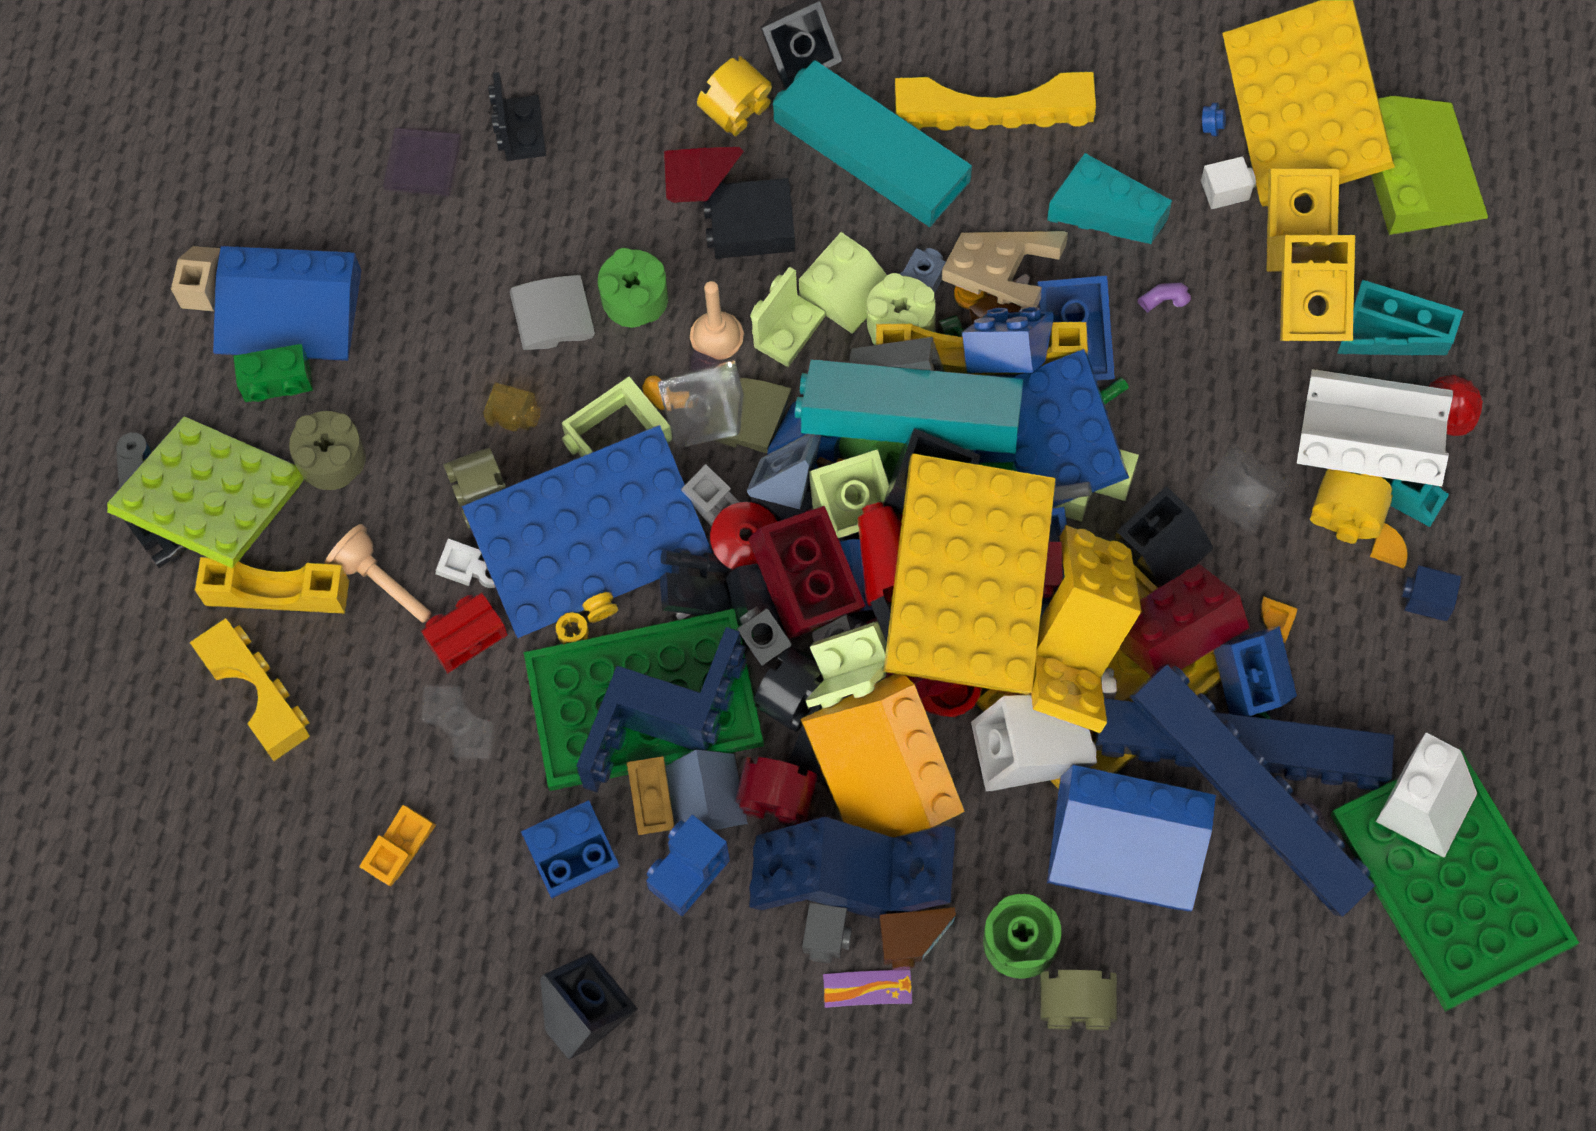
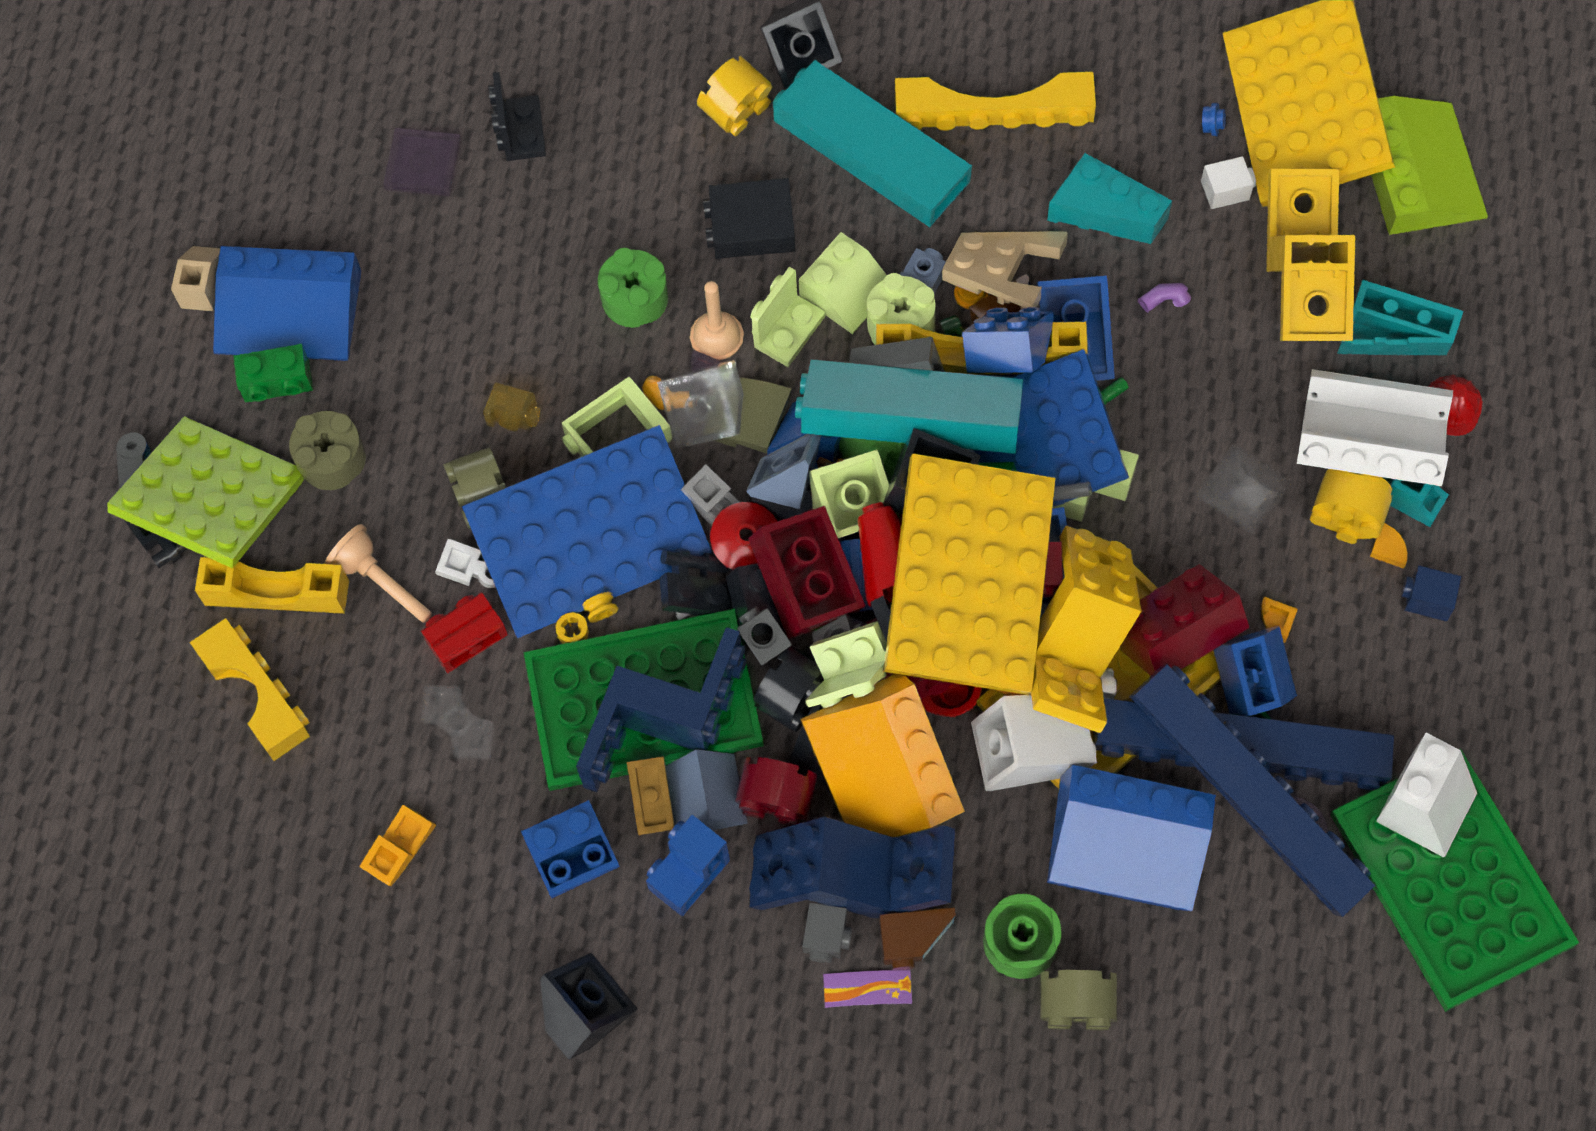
(551, 312): light grey slope -> none
(697, 172): dark red slope -> none
(1164, 538): black slope -> none

